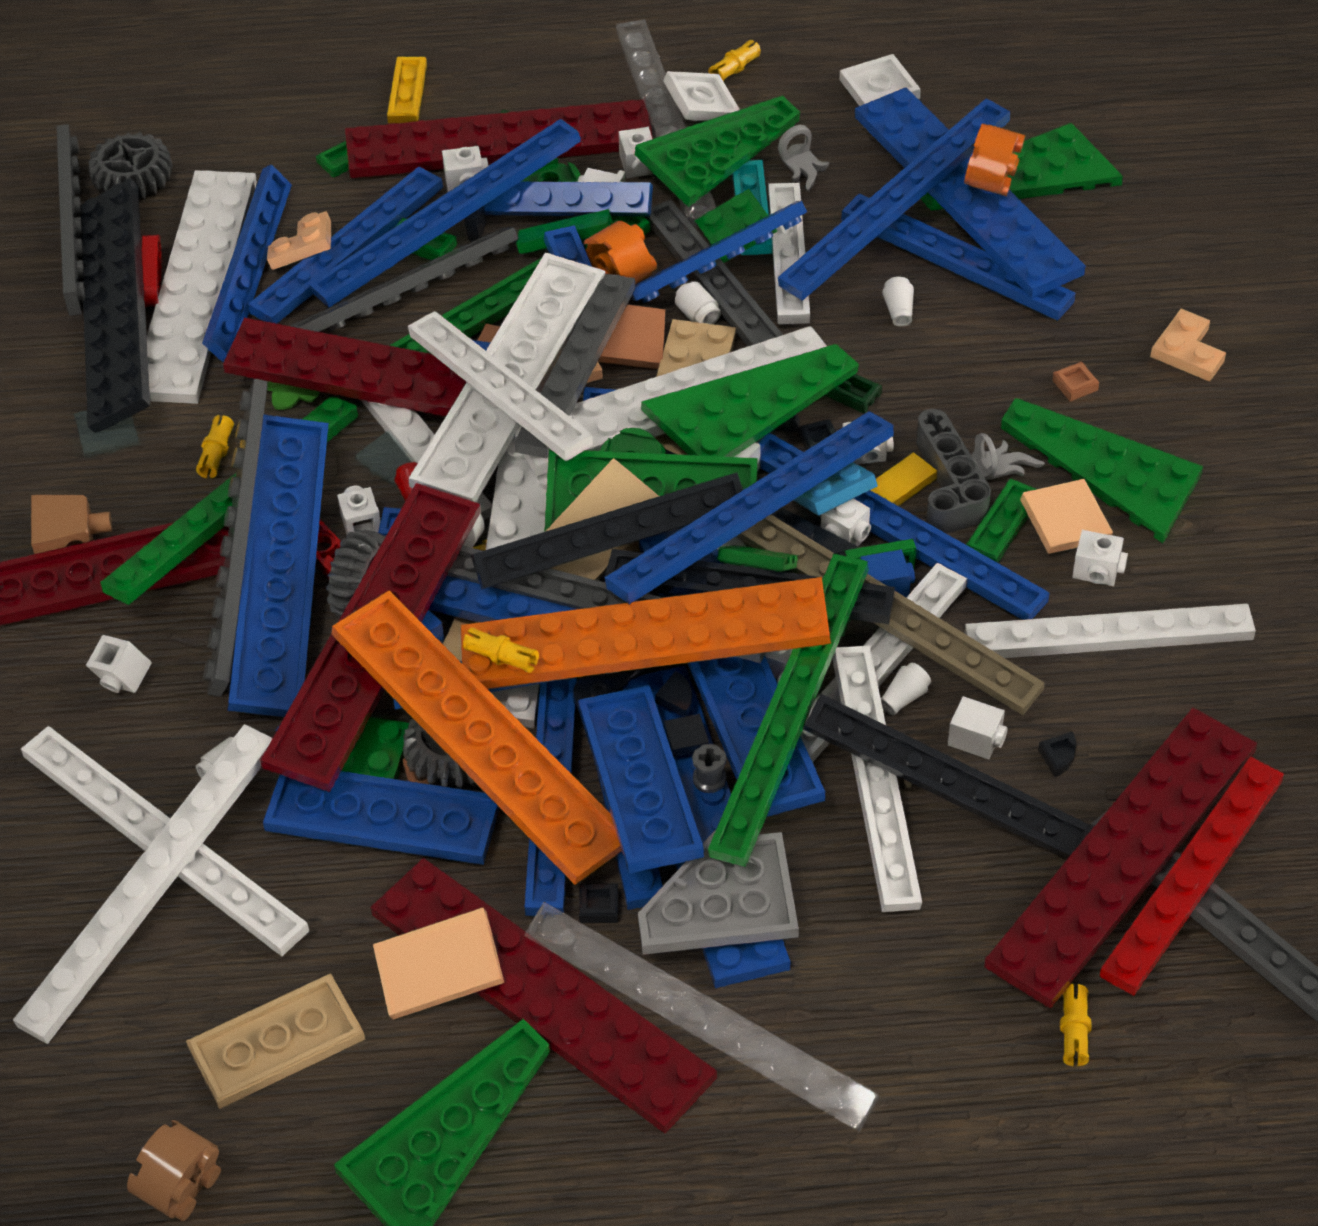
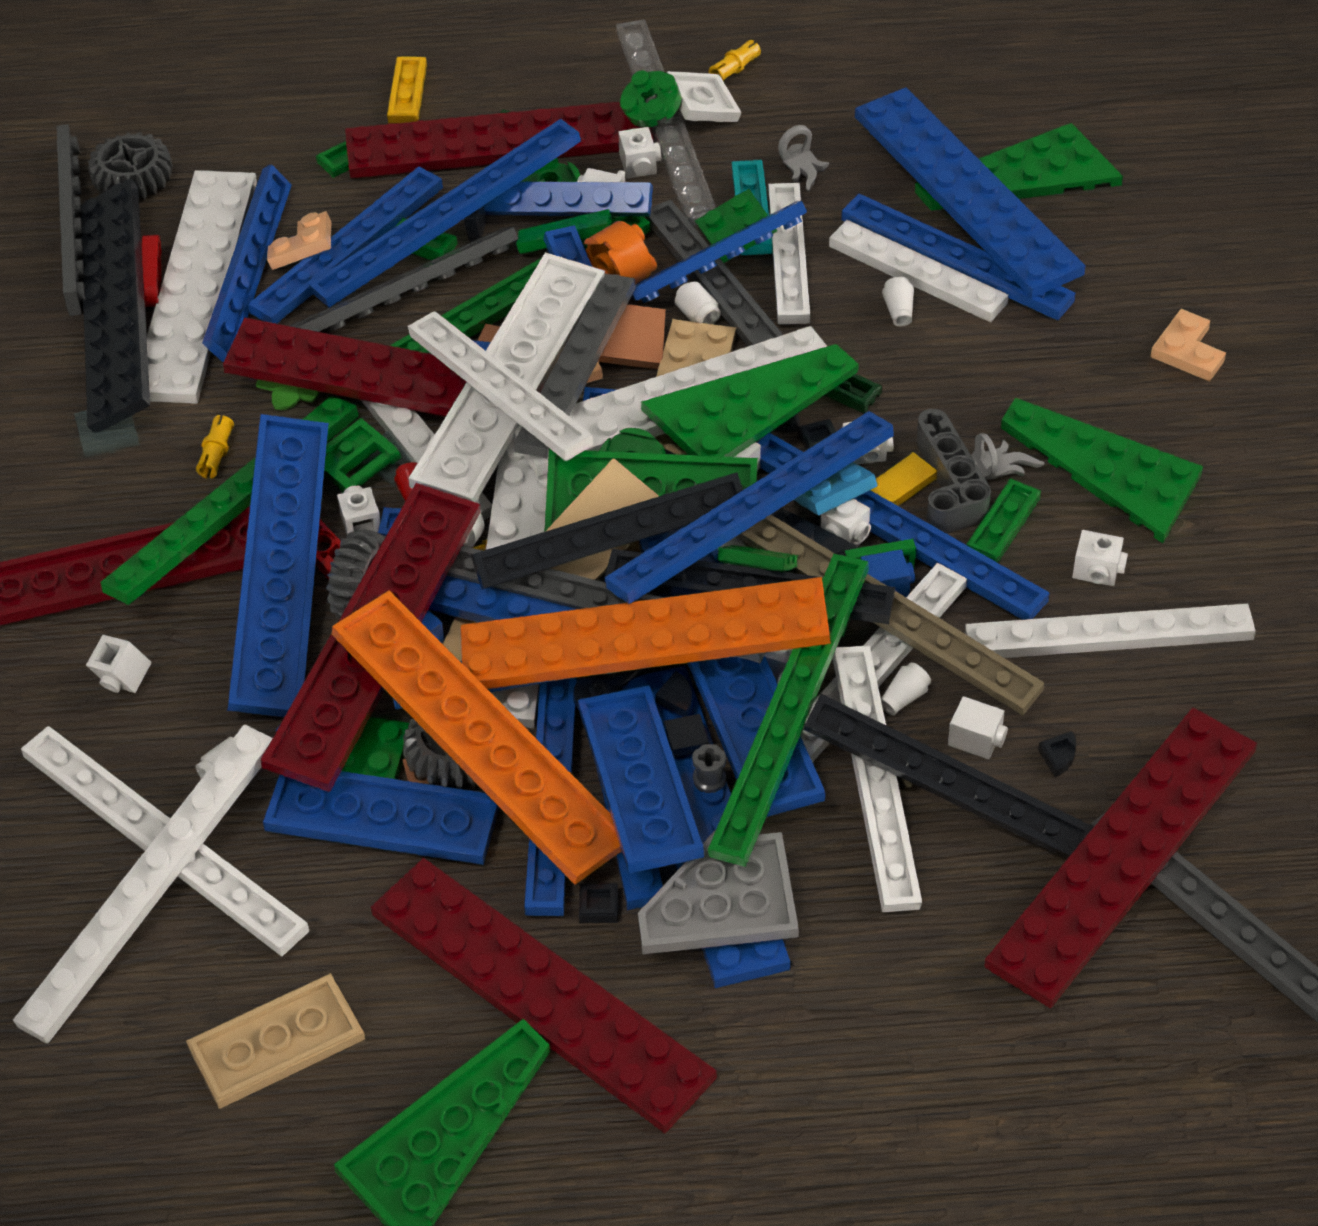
(64, 522): medium nougat torso -> none
(174, 1170): medium nougat brick -> none
(234, 545): dark grey plate -> none
(351, 449): none -> green plate
(438, 963): light nougat tile -> none
(461, 165): white brick -> none
(500, 650): yellow pin -> none
(645, 85): none -> green plate
(703, 1017): clear plate -> none
(709, 152): green wing -> none
(877, 79): white plate -> none
(890, 202): blue plate -> none
(919, 270): none -> white plate
(994, 159): orange brick -> none
(1062, 513): light nougat tile -> none
(1075, 381): nougat tile -> none
(1075, 1025): yellow pin -> none
(1191, 876): red plate -> none

